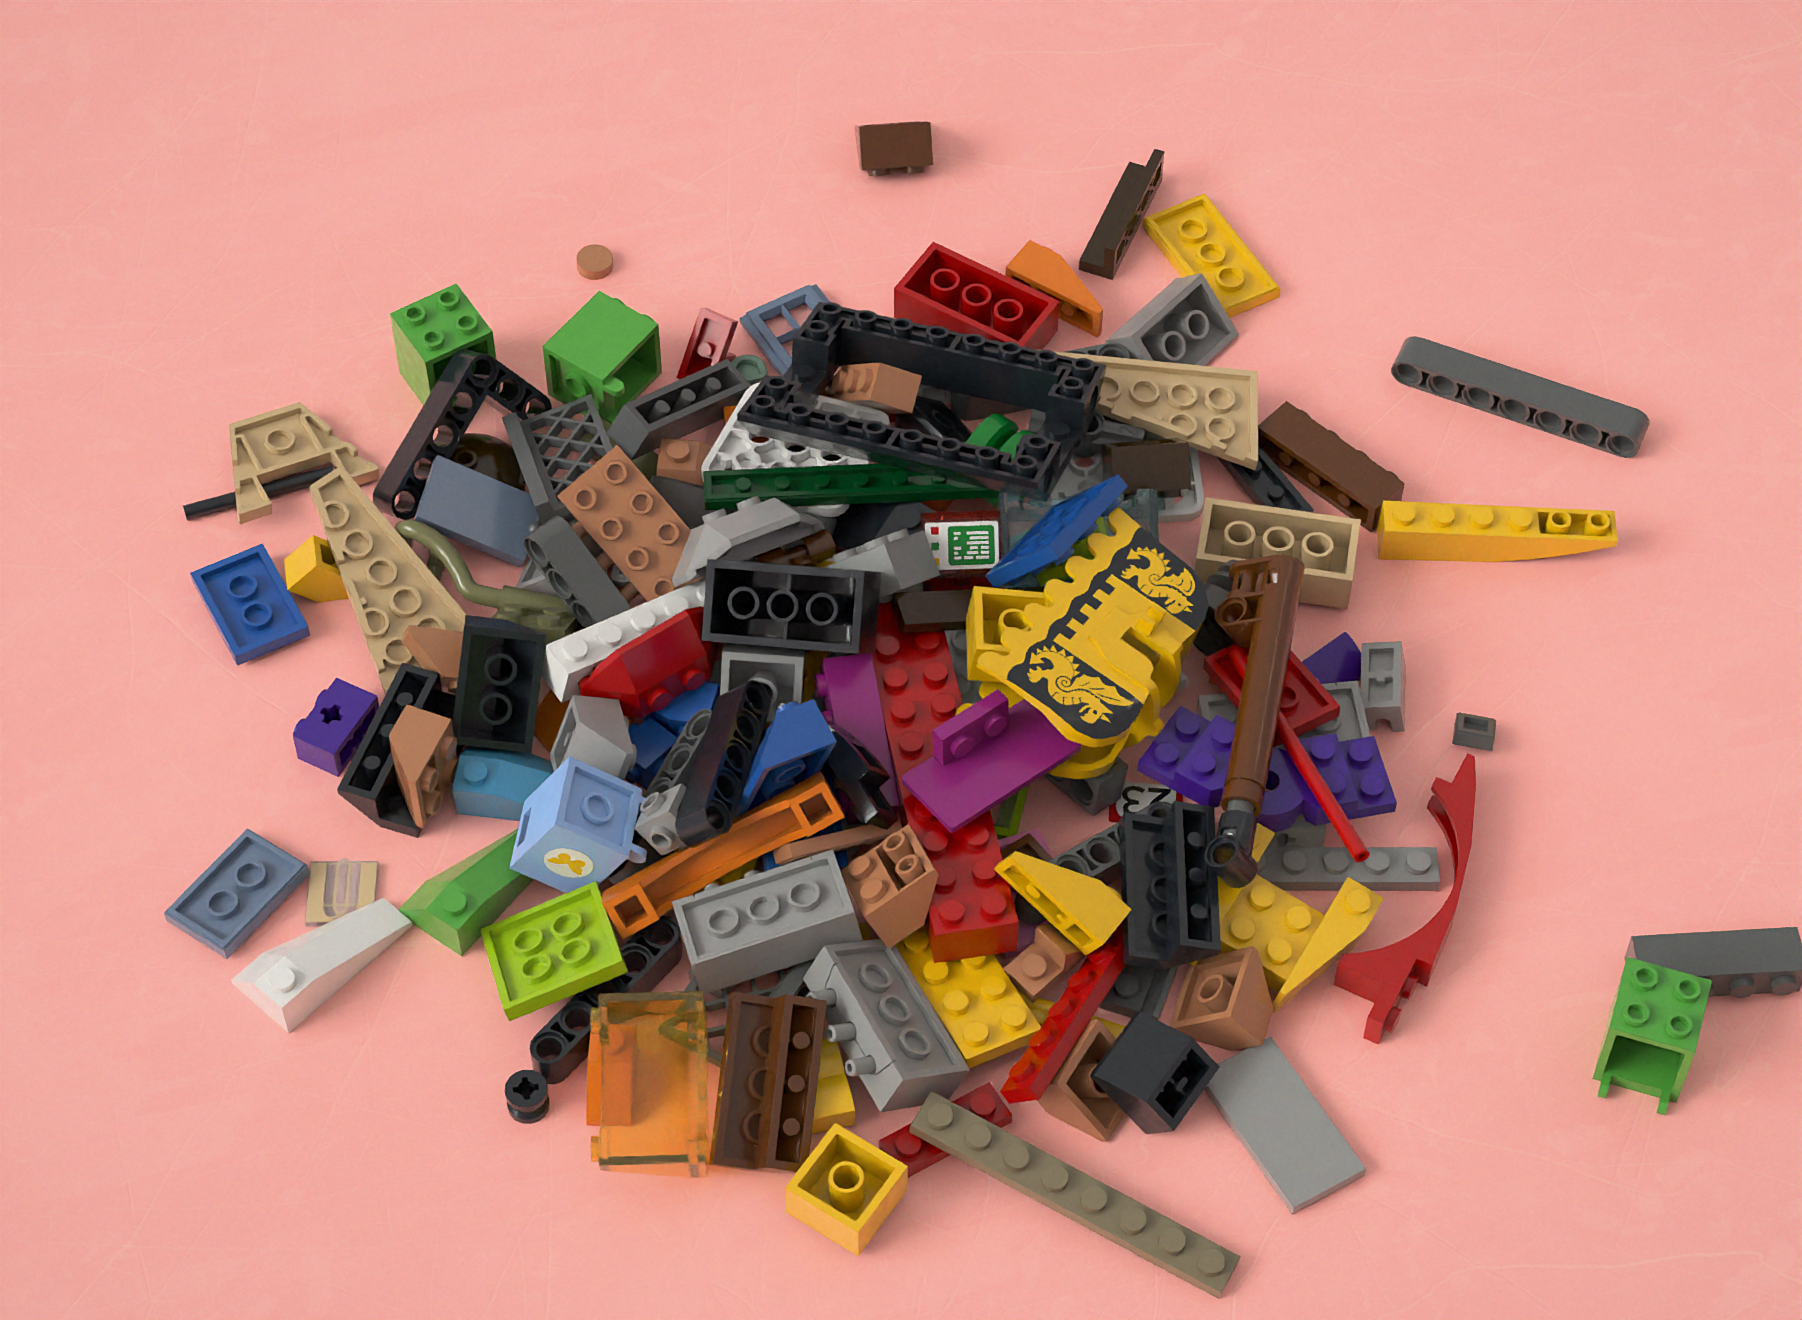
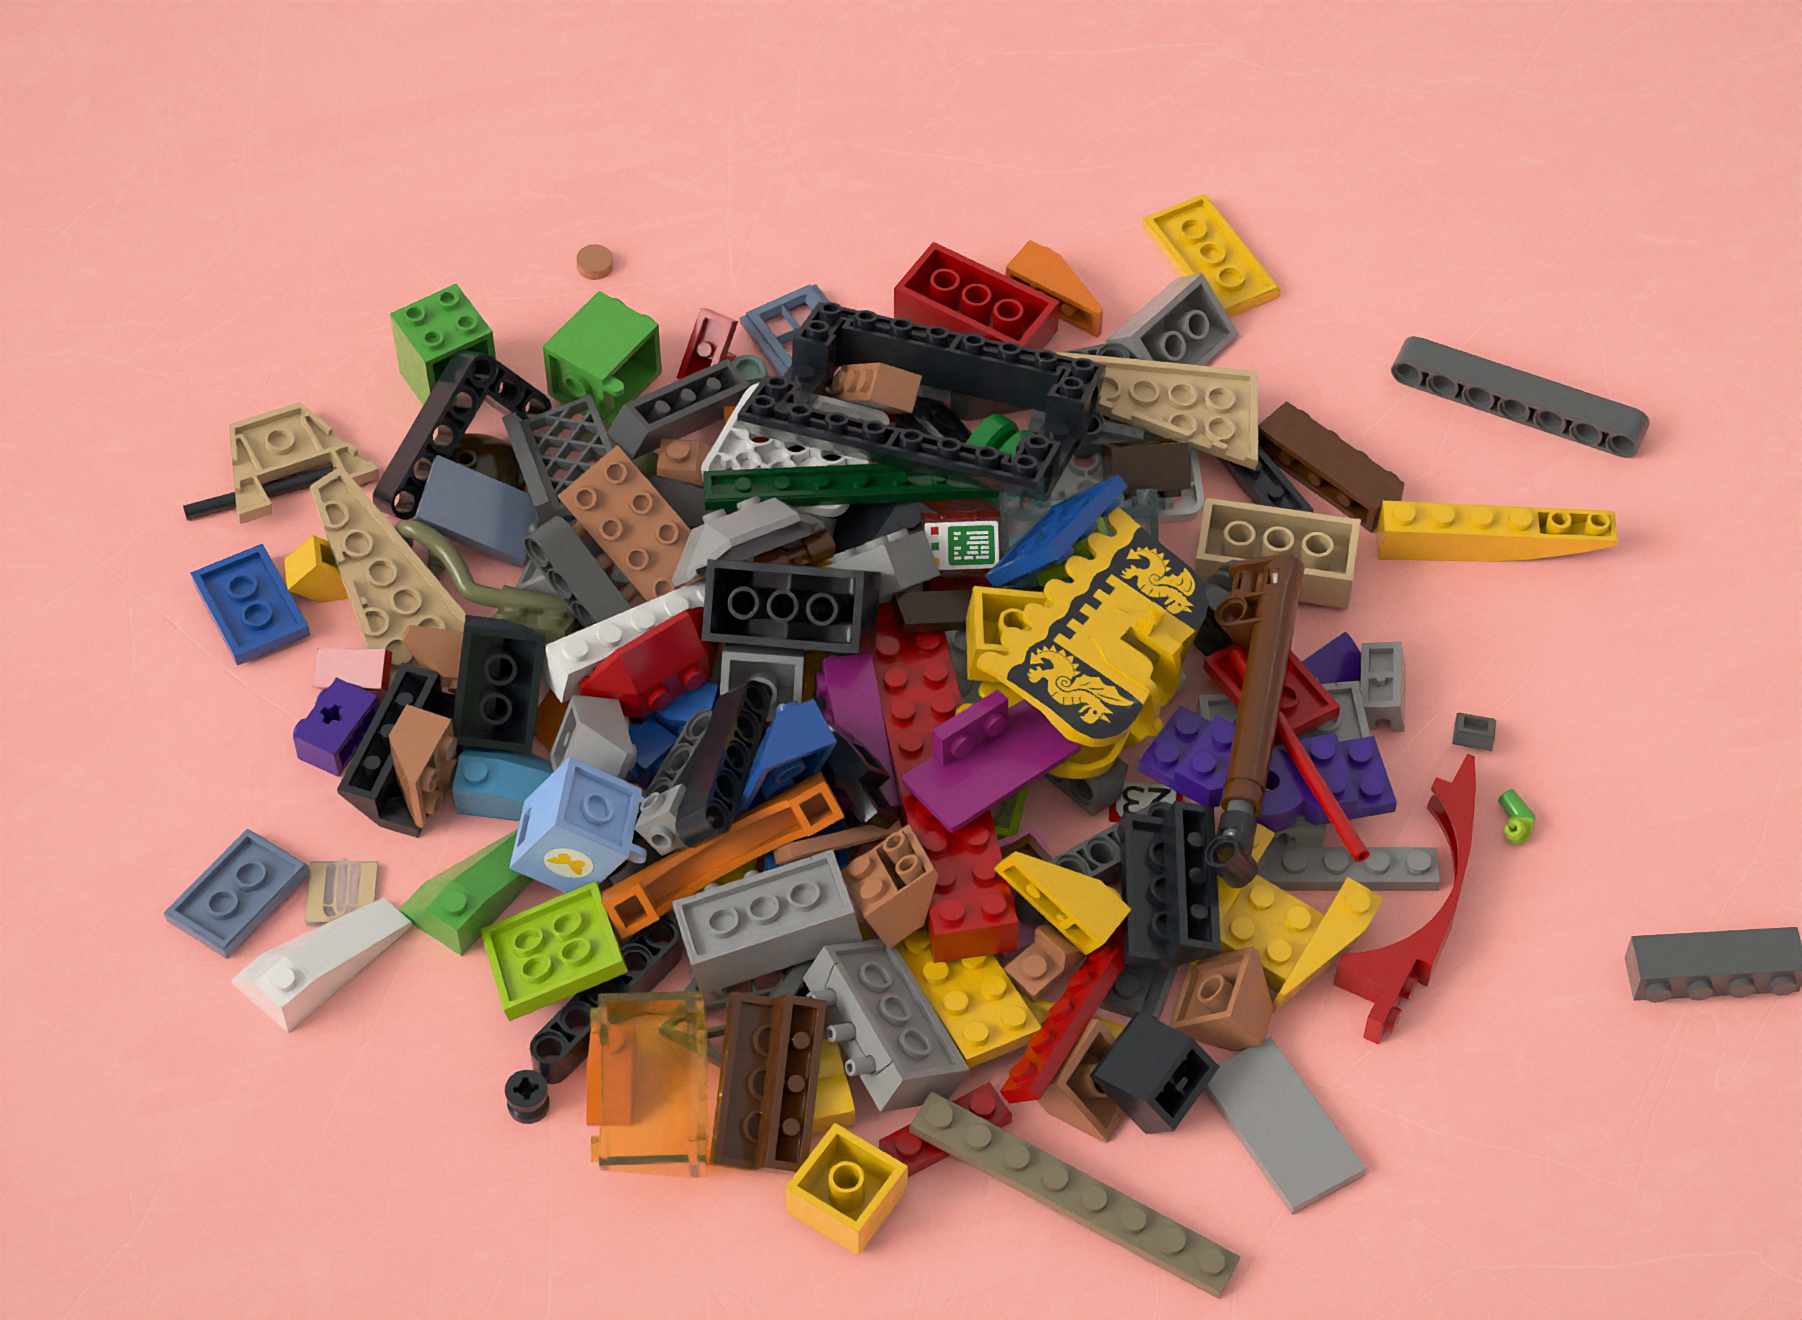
(360, 667): none -> tile
(894, 147): reddish brown slope -> none
(1122, 217): dark brown fence -> none
(1521, 817): none -> arm
(1651, 1031): bright green container -> none

